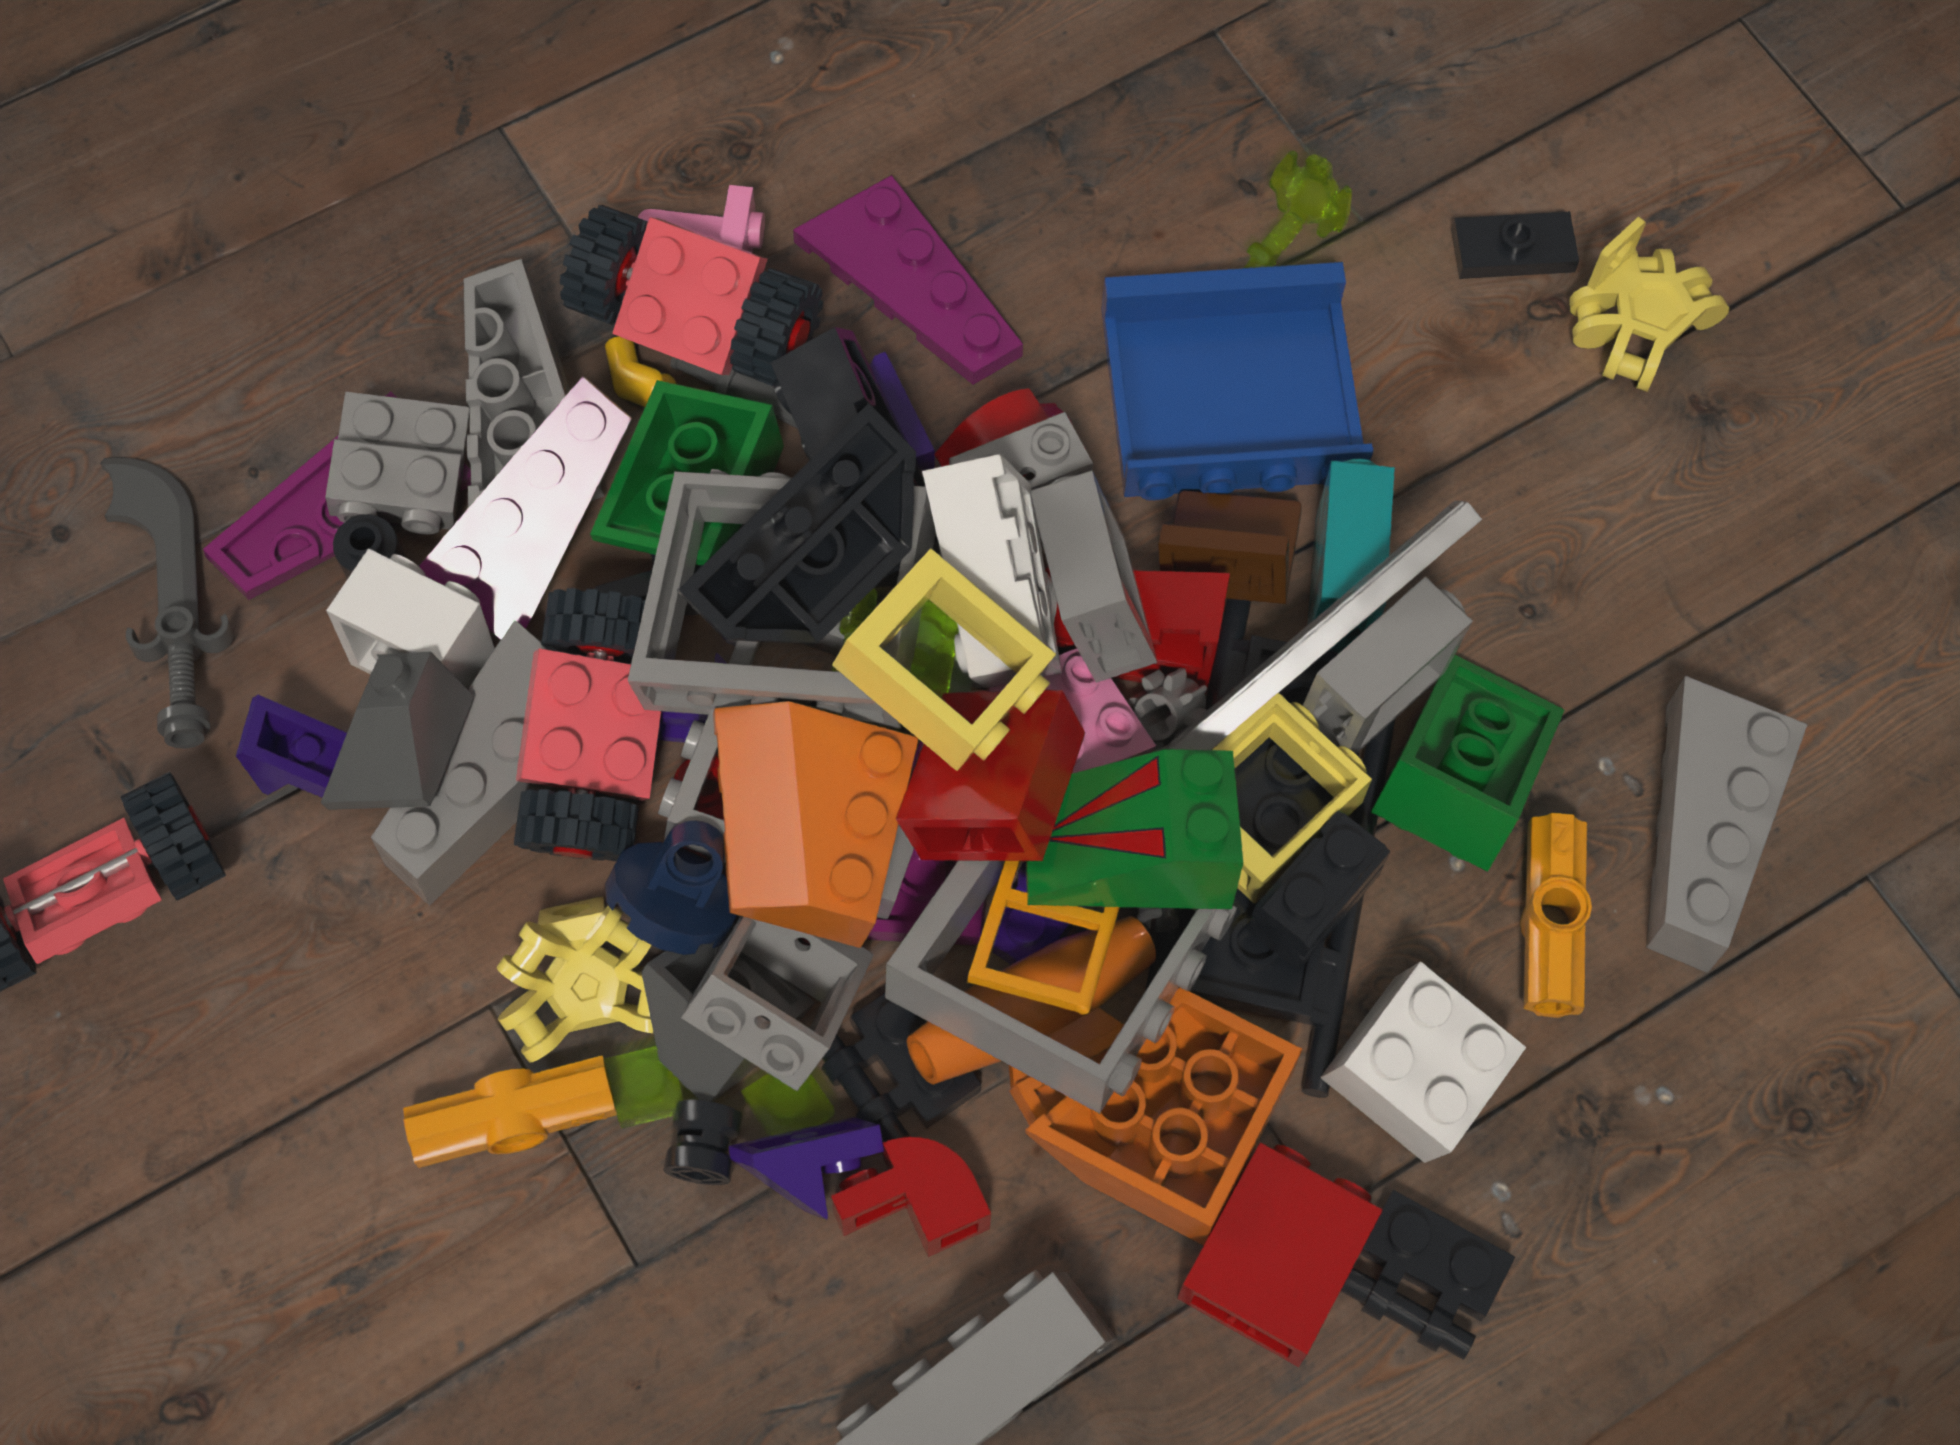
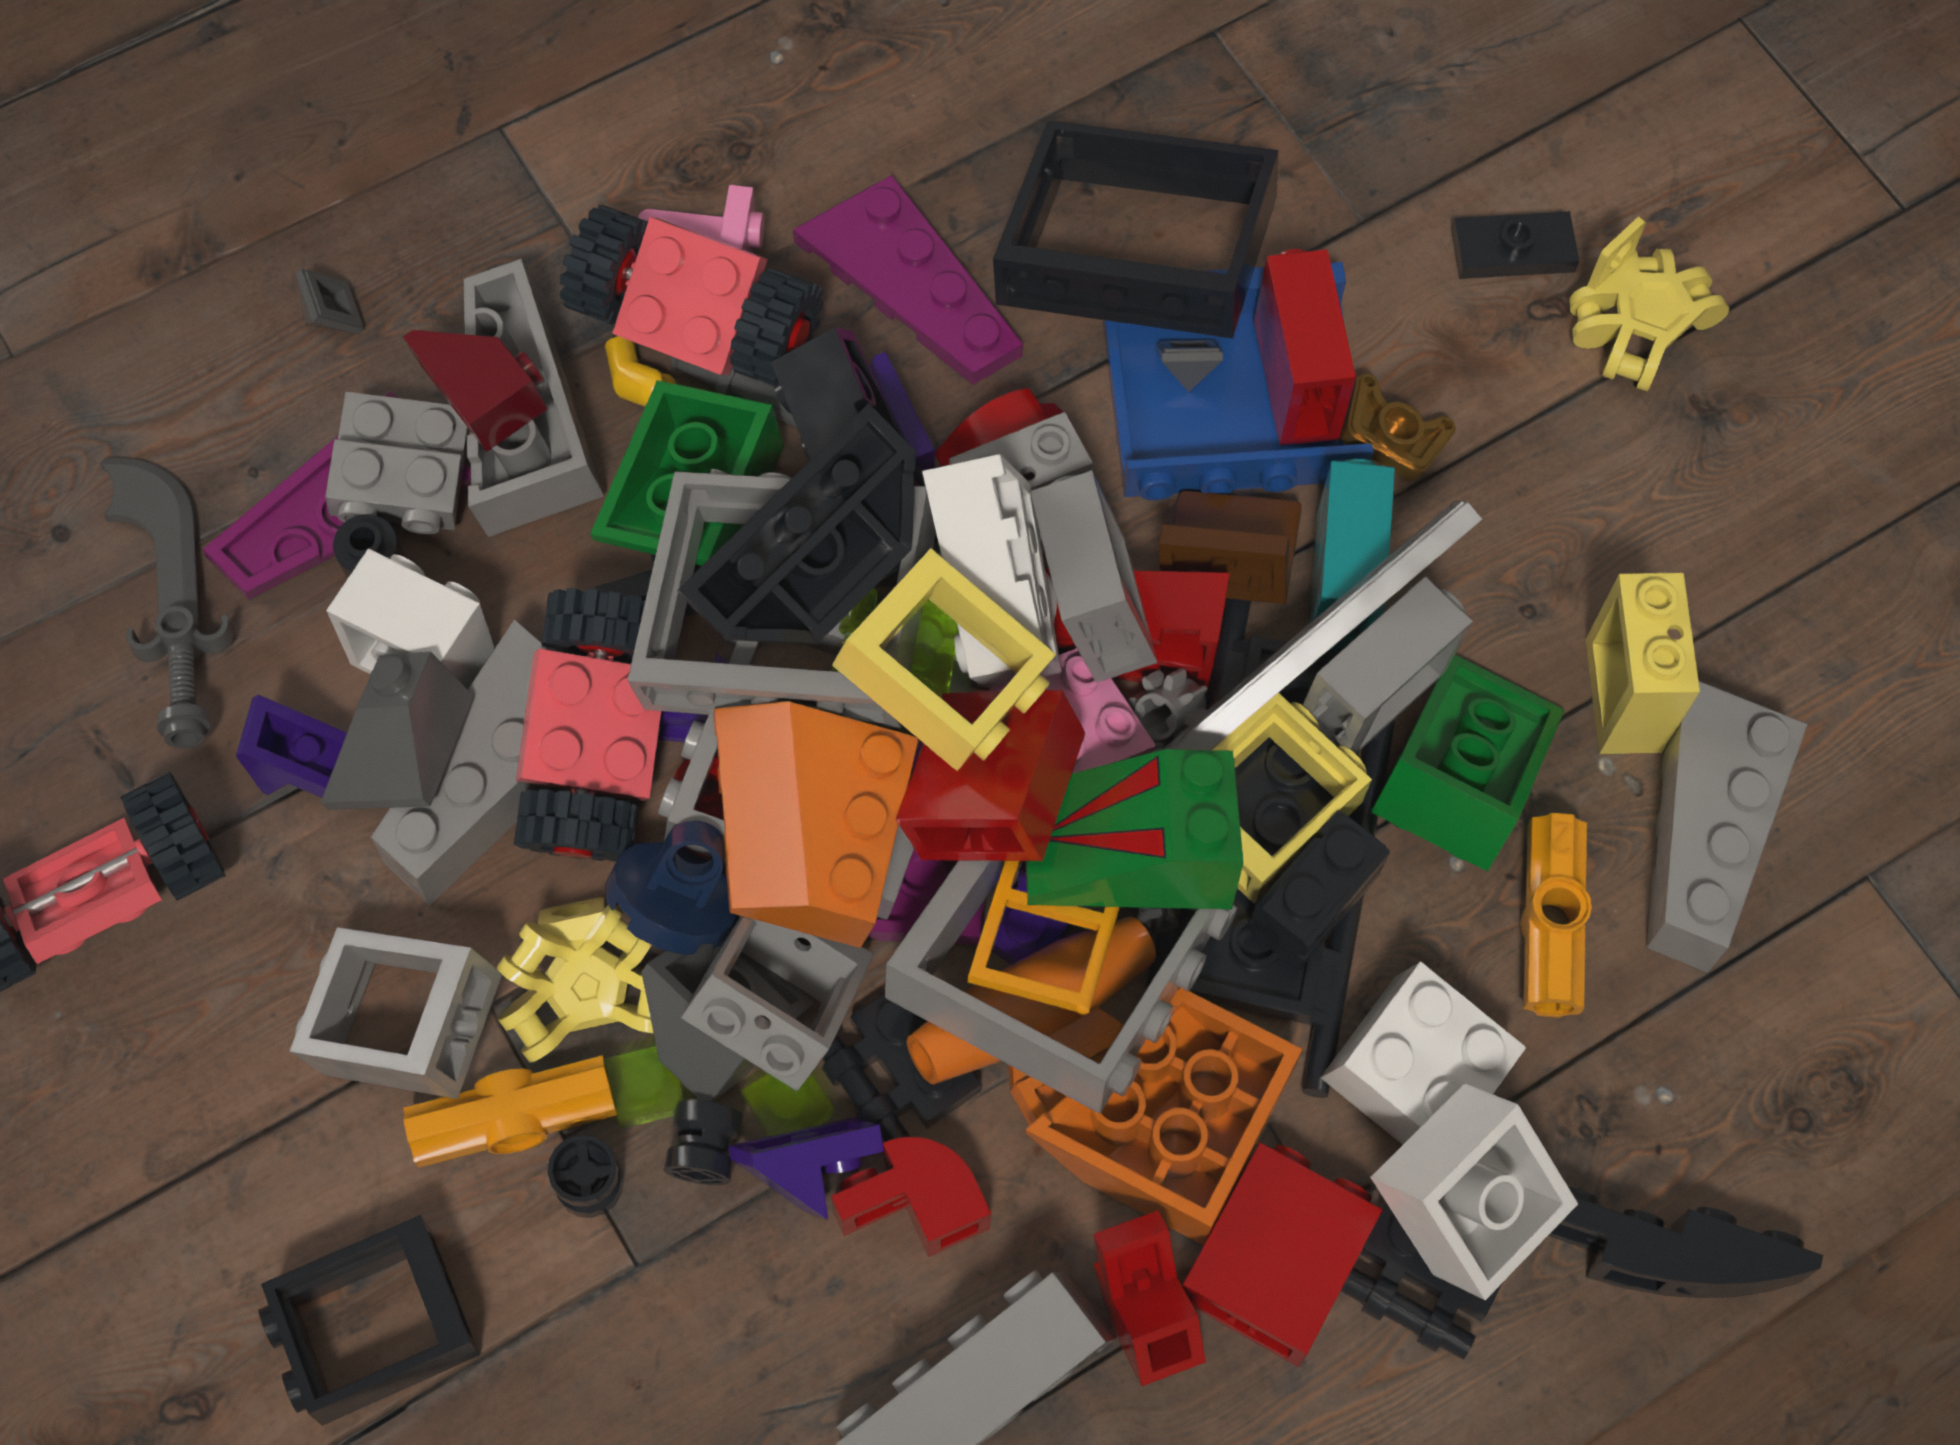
(285, 1326): none -> black window
(328, 302): none -> dark grey slope
(437, 1053): none -> light grey window
(480, 381): none -> dark red slope
(530, 511): wing -> none
(580, 1163): none -> black wheel
(1123, 288): none -> black window
(1146, 1299): none -> red brick
(1189, 359): none -> dark grey slope
(1304, 347): none -> red brick
(1310, 197): clear neon green piece -> none
(1394, 429): none -> pearl gold piece
(1475, 1190): none -> white brick
(1636, 670): none -> light yellow window
(1695, 1259): none -> black slope

